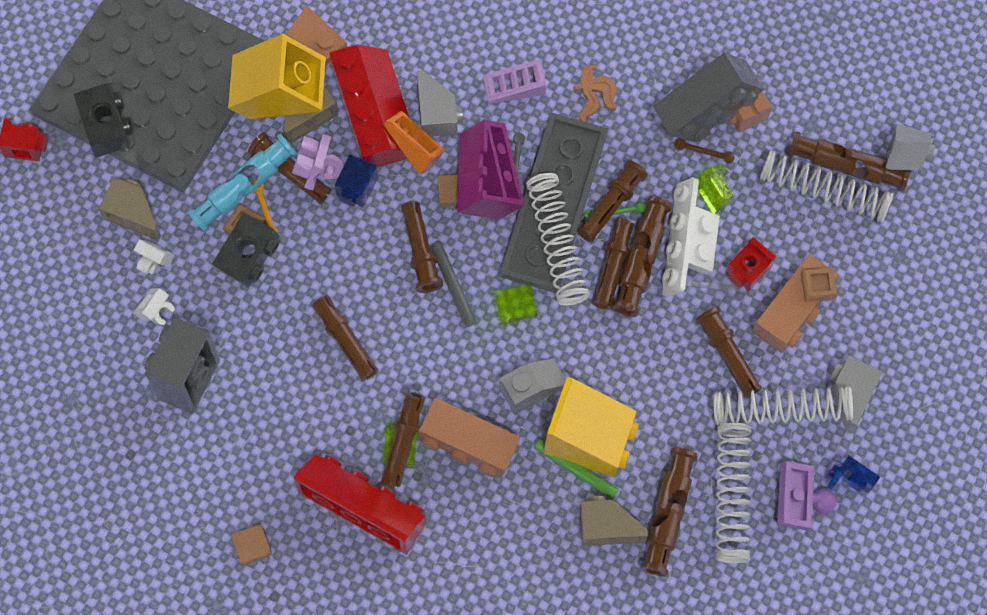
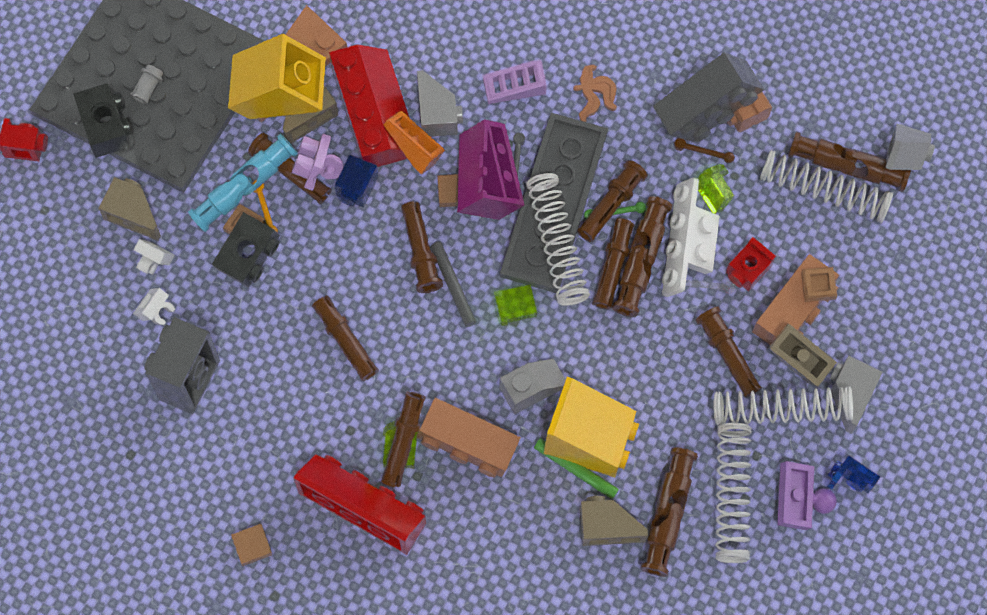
(147, 83): none -> light grey pin
(802, 356): none -> dark tan slope

